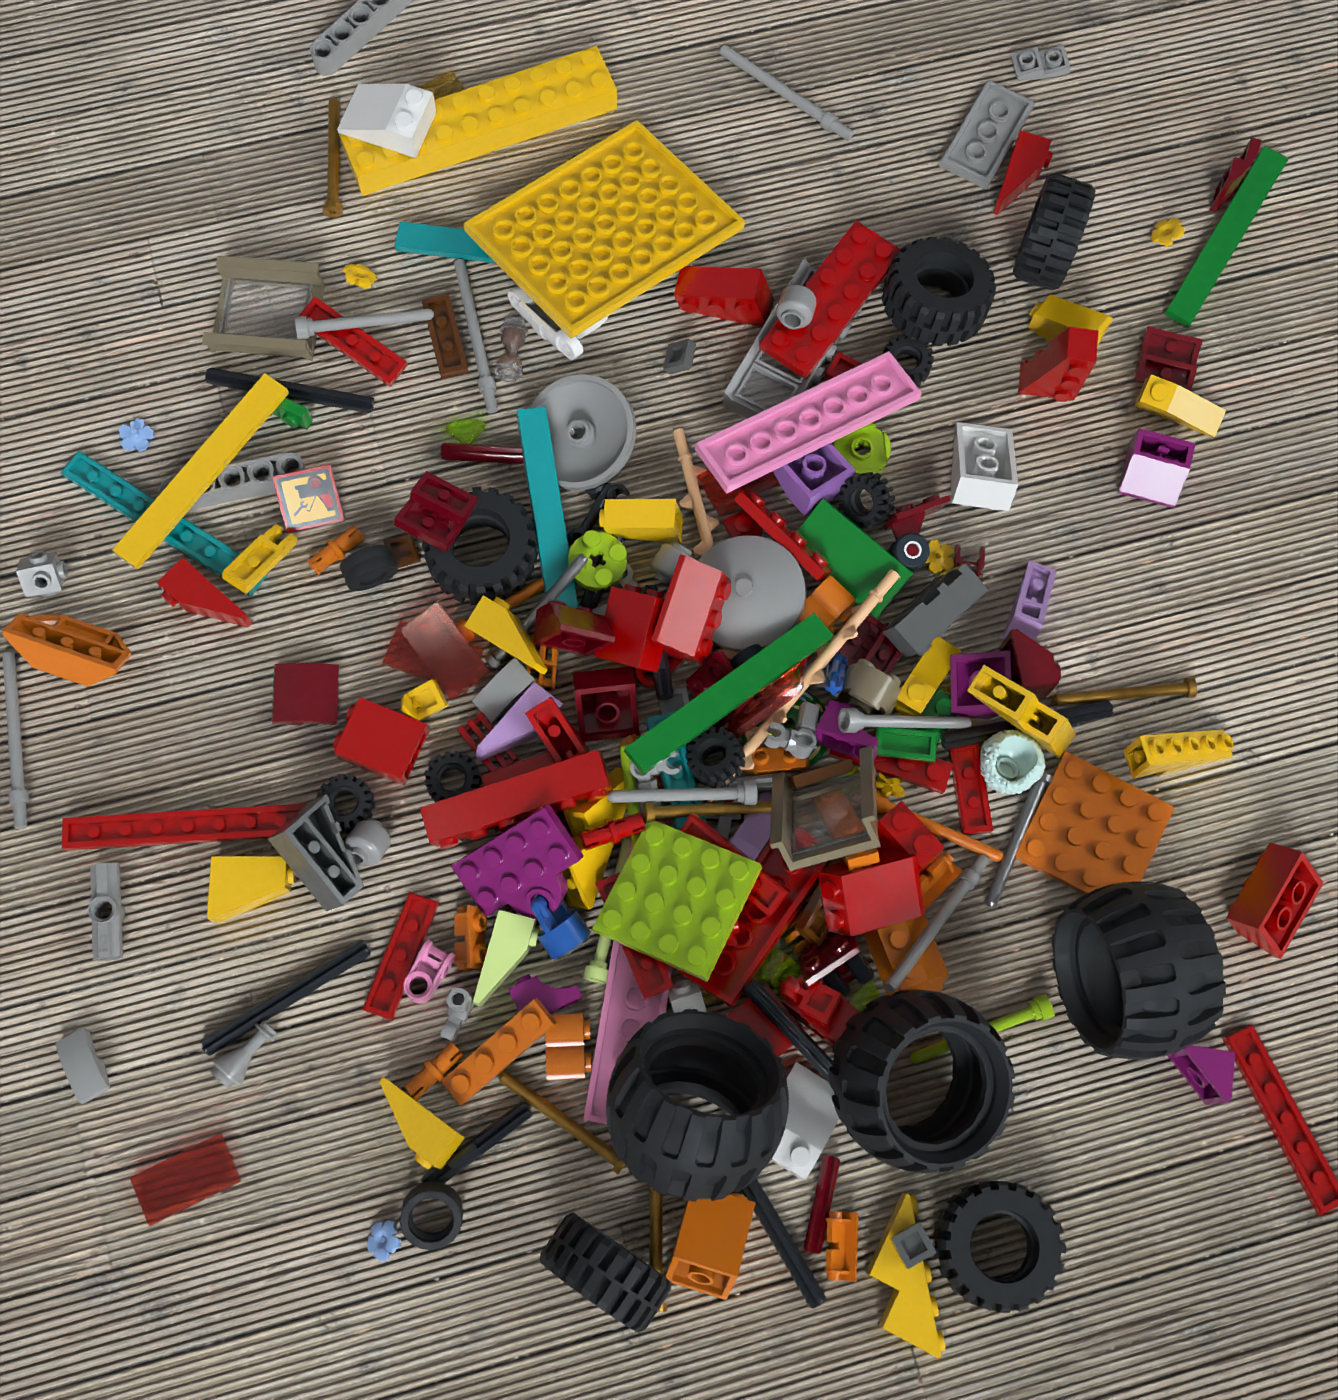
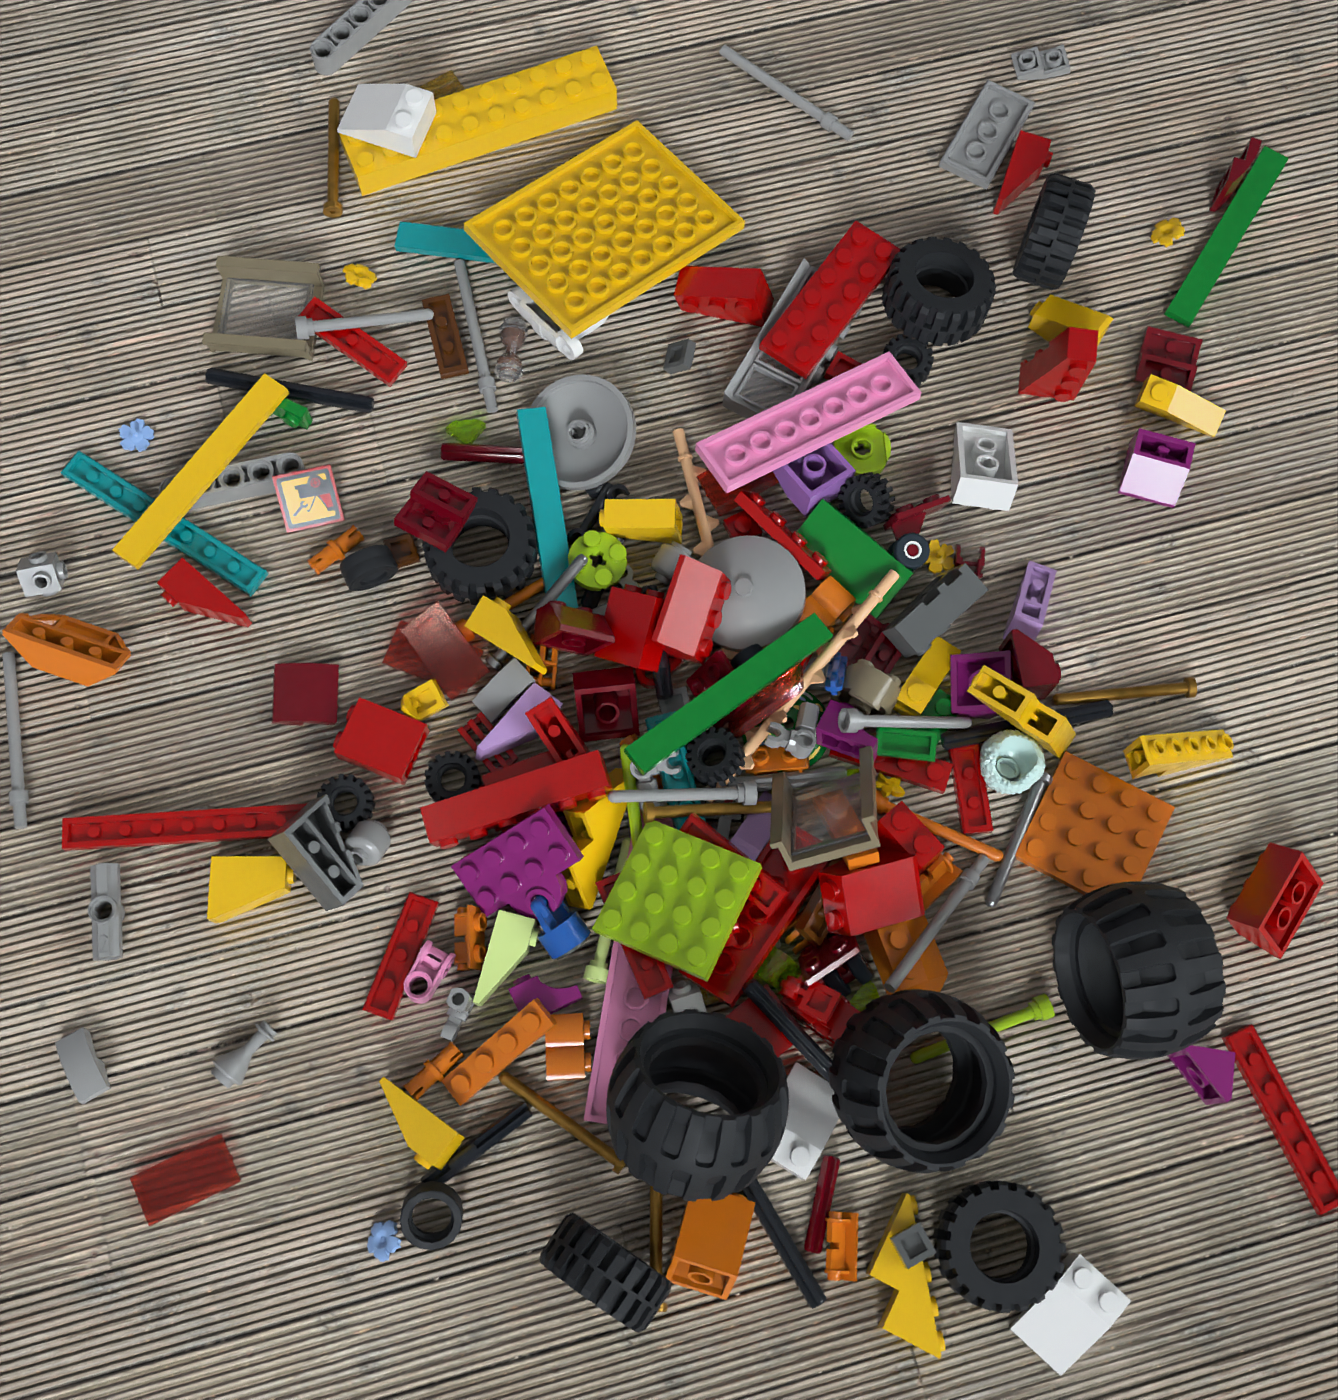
(258, 559): yellow hinge -> none
(285, 997): black axle -> none
(612, 831): red pin -> none
(796, 306): light grey head -> none
(821, 774): reddish brown tile -> none
(1070, 1315): none -> white slope

